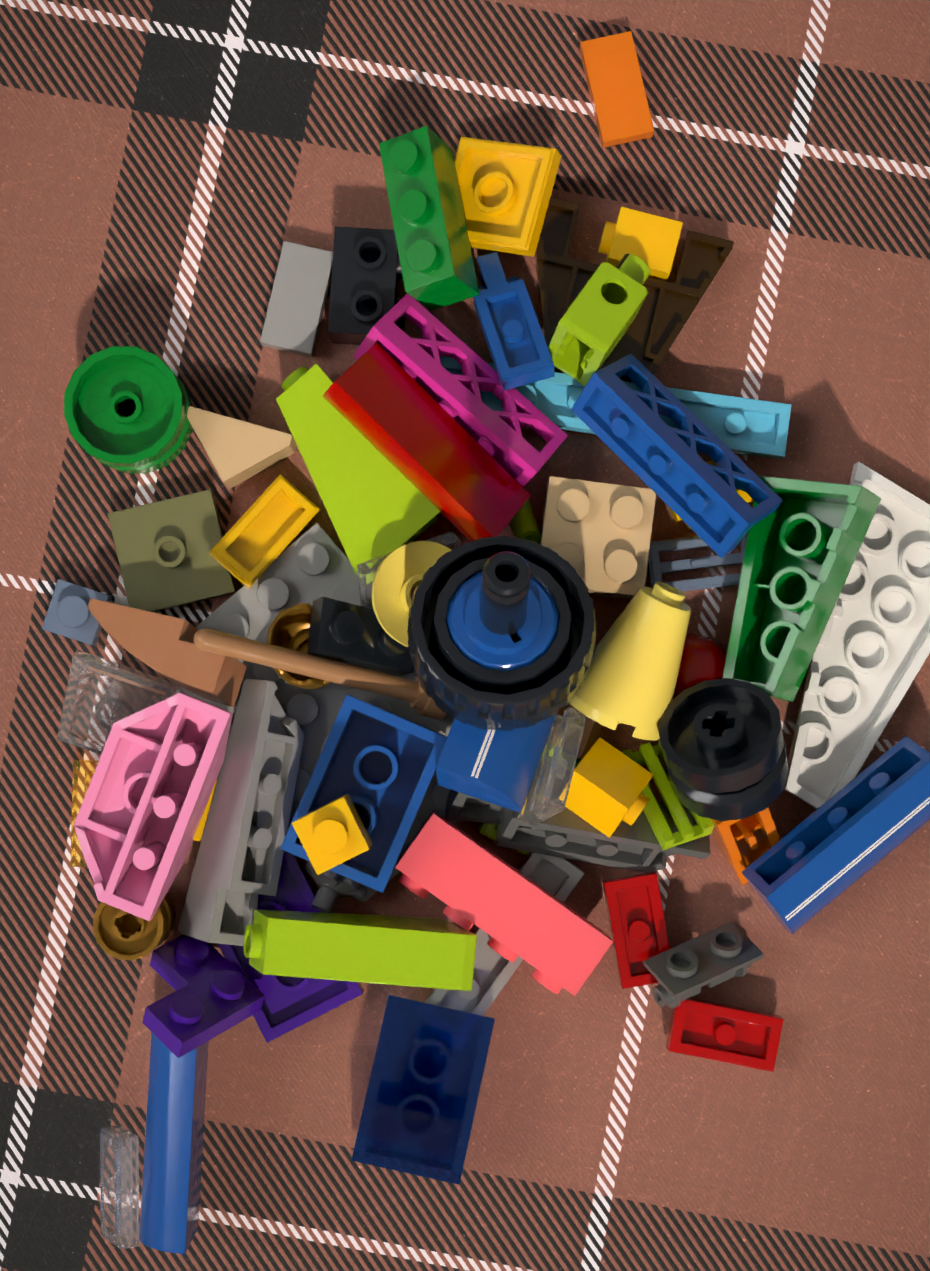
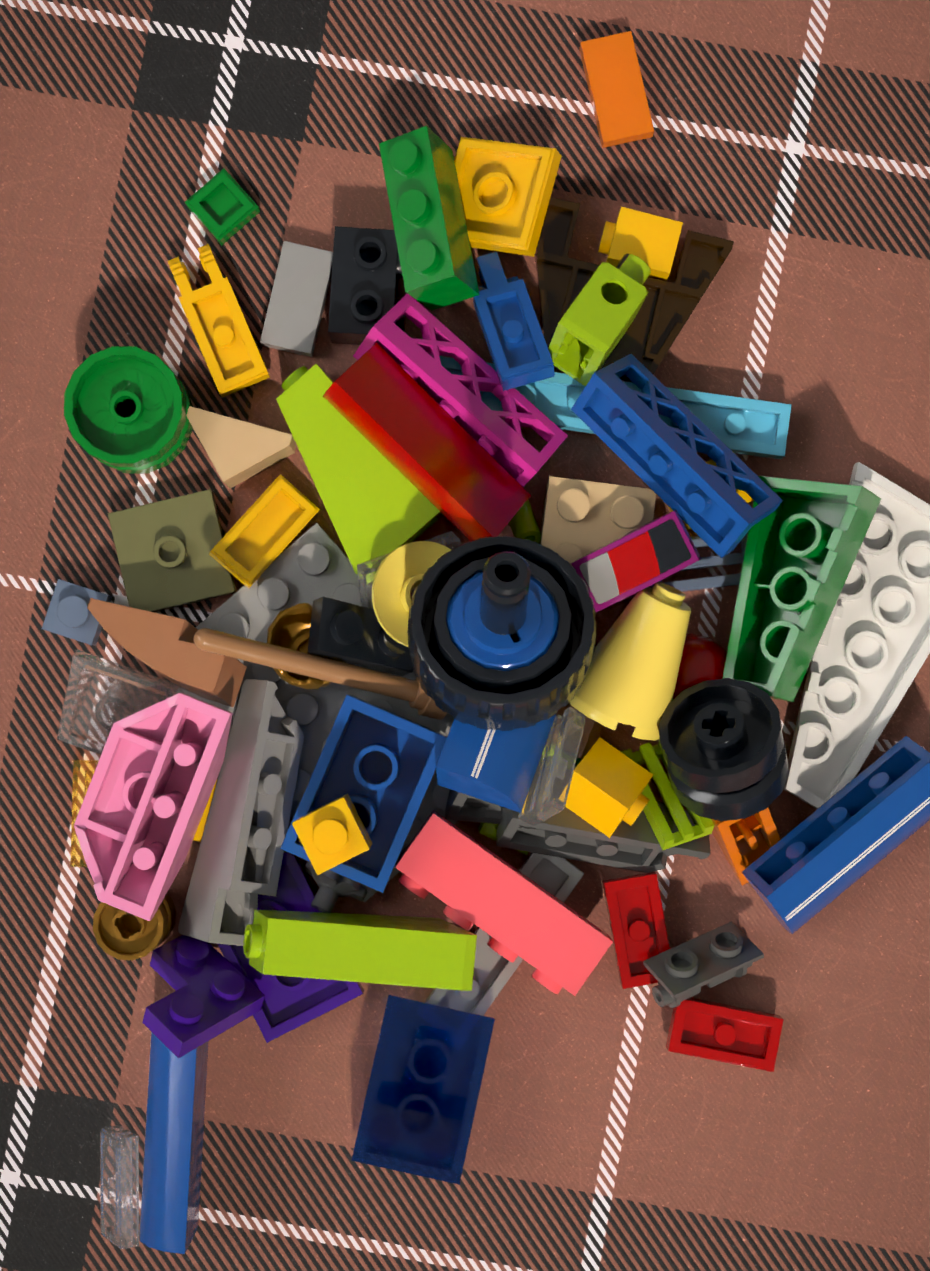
(219, 327): none -> yellow hinge
(222, 206): none -> green tile
(636, 560): none -> slope

